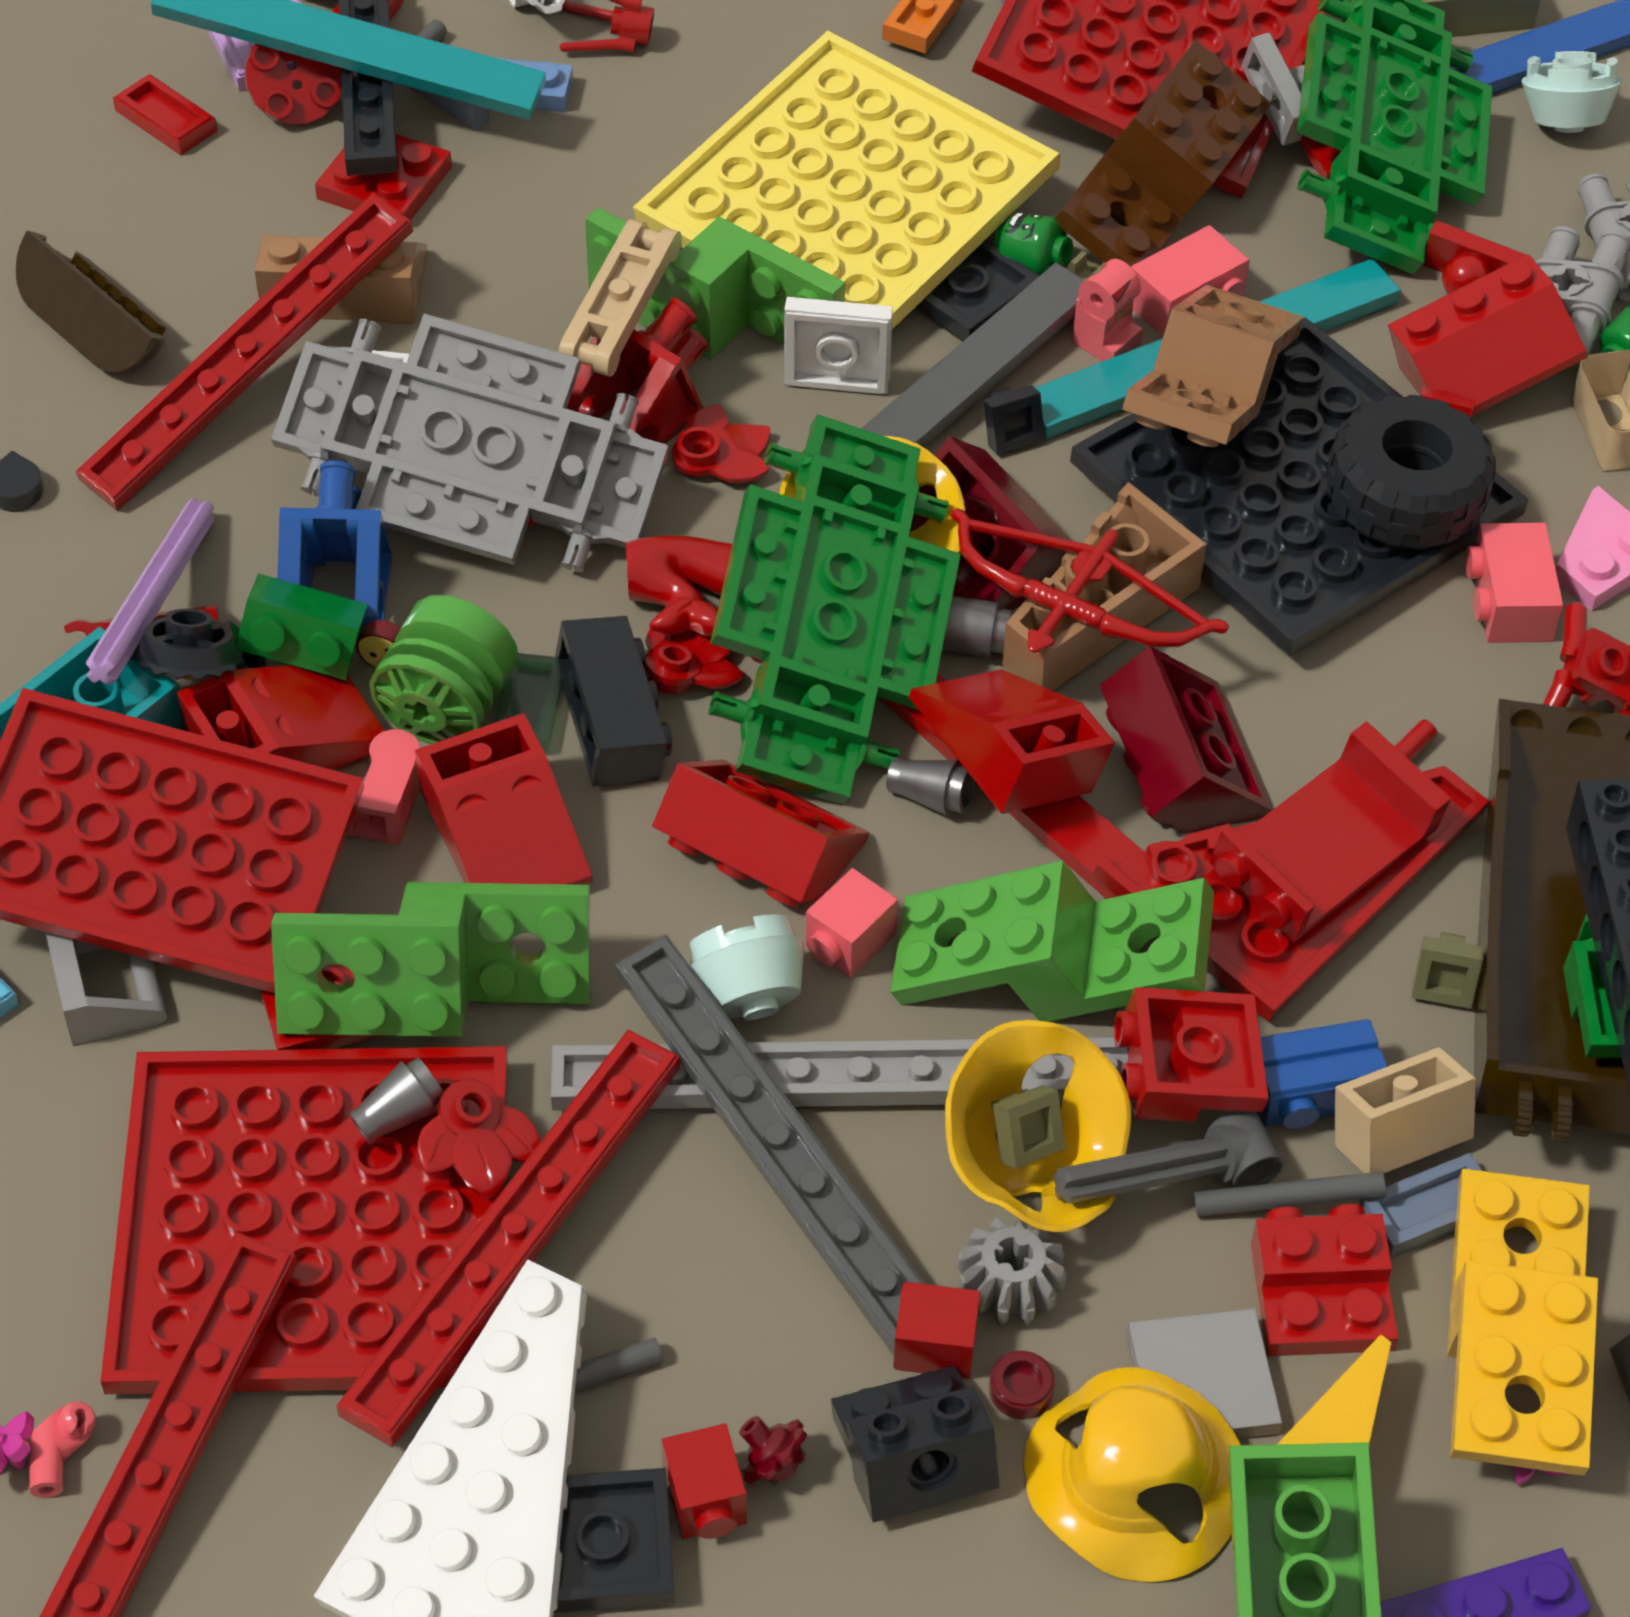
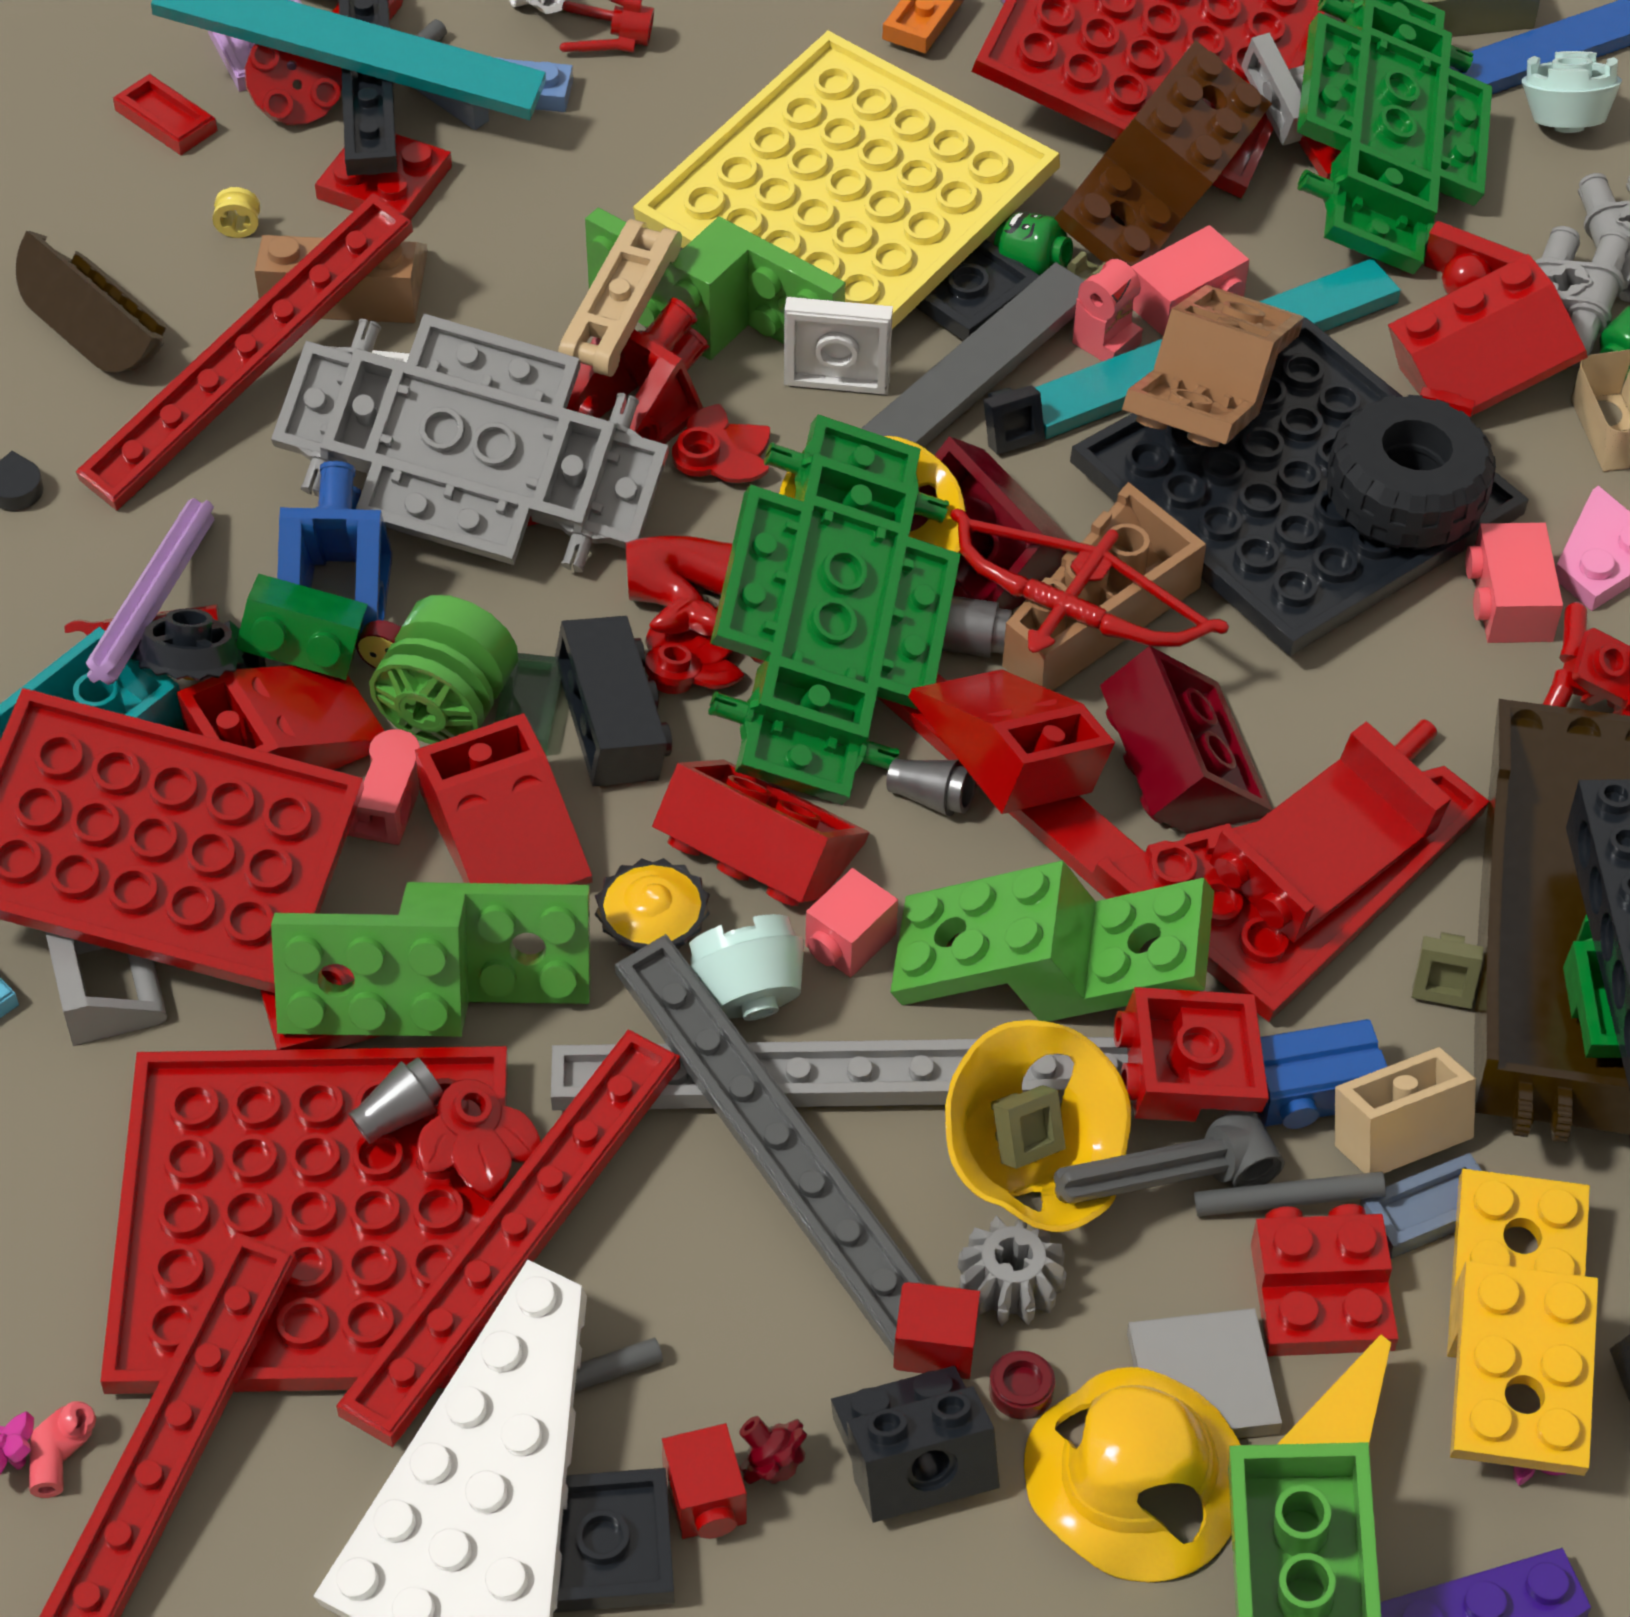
(246, 206): none -> light yellow bush
(650, 902): none -> yellow piece

